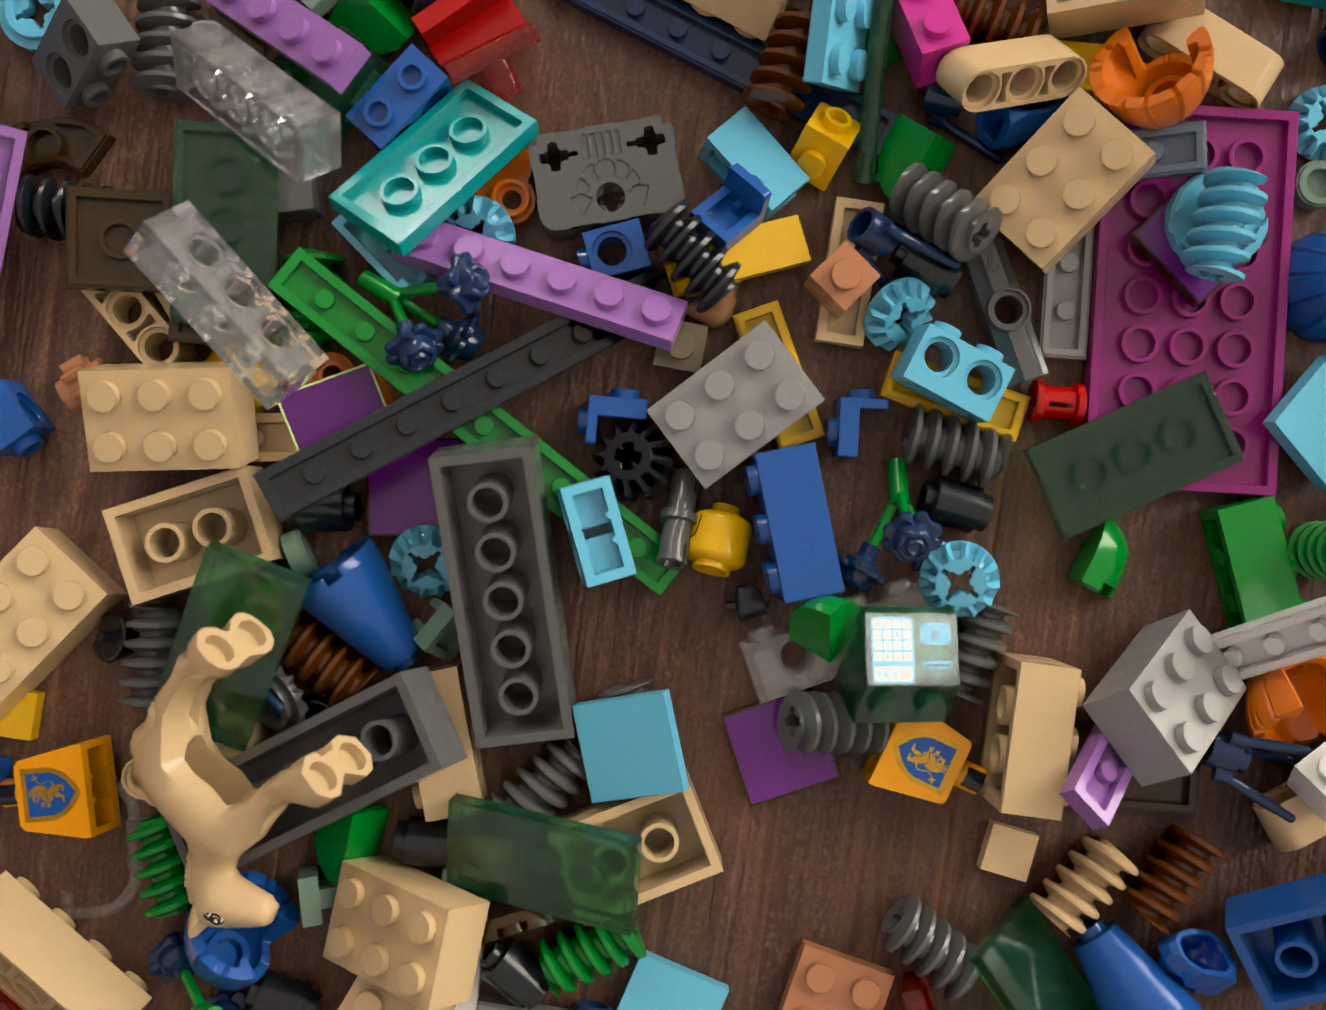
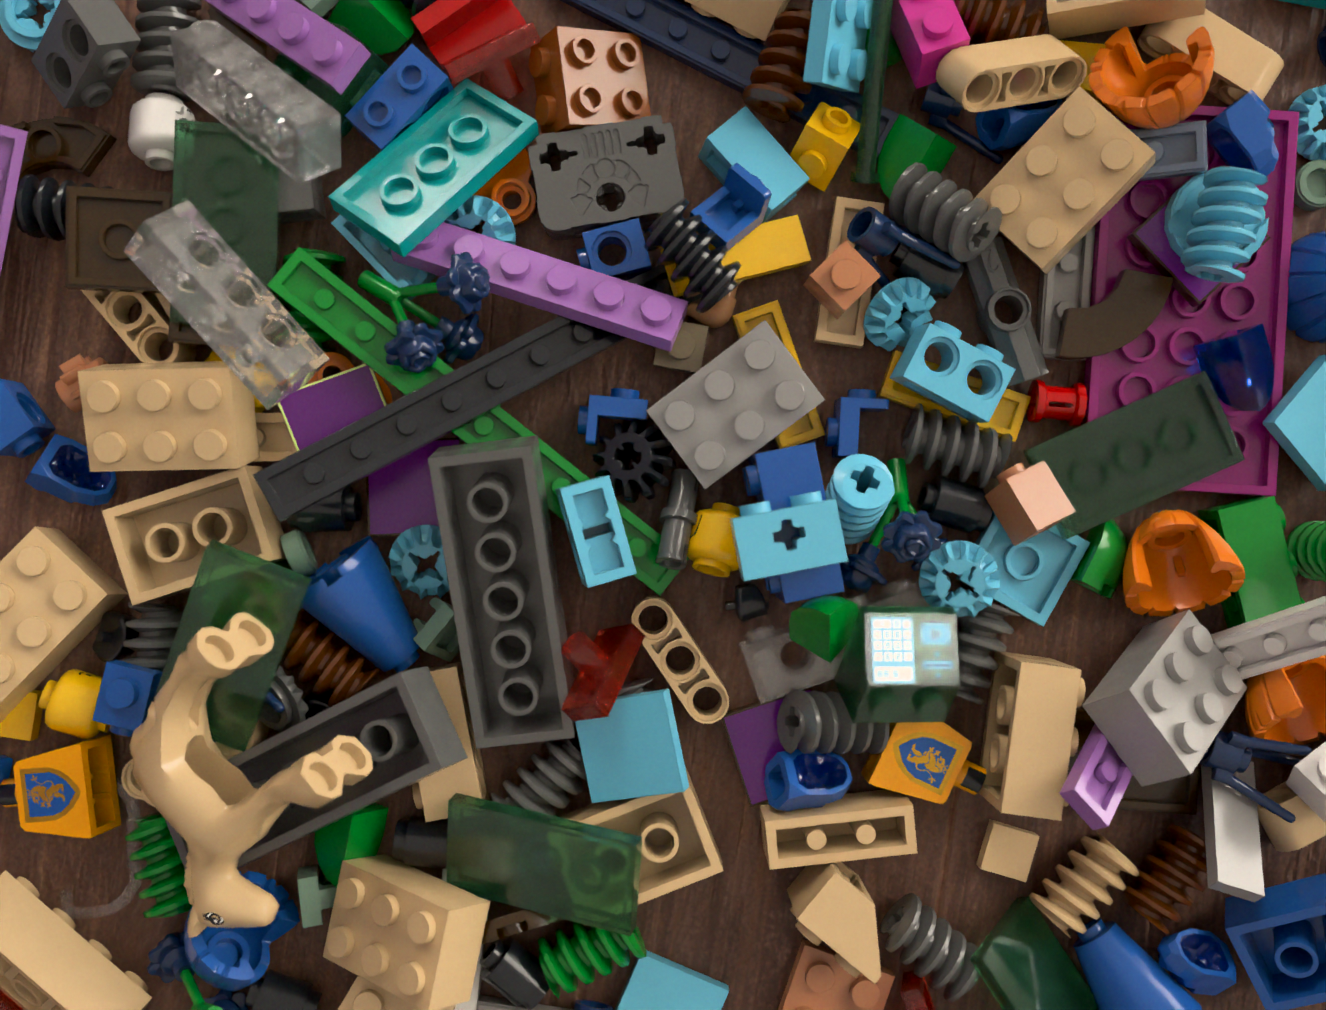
(66, 474): none -> rock
(72, 704): none -> yellow head
(125, 696): none -> blue bracket
(153, 128): none -> white head
(588, 78): none -> dark orange bracket
(601, 667): none -> clear red tile
(687, 681): none -> tan beam
(805, 780): none -> blue rock
(818, 545): none -> medium azure brick
(839, 911): none -> tan slope
(840, 831): none -> tan brick
(862, 494): none -> medium azure piece
(1028, 501): none -> brick
(1032, 571): none -> medium azure plate
(1116, 319): none -> dark brown tile
(1178, 565): none -> orange hair
(1232, 837): none -> light grey tile
(1239, 367): none -> clear blue brick
(1245, 135): none -> blue rock

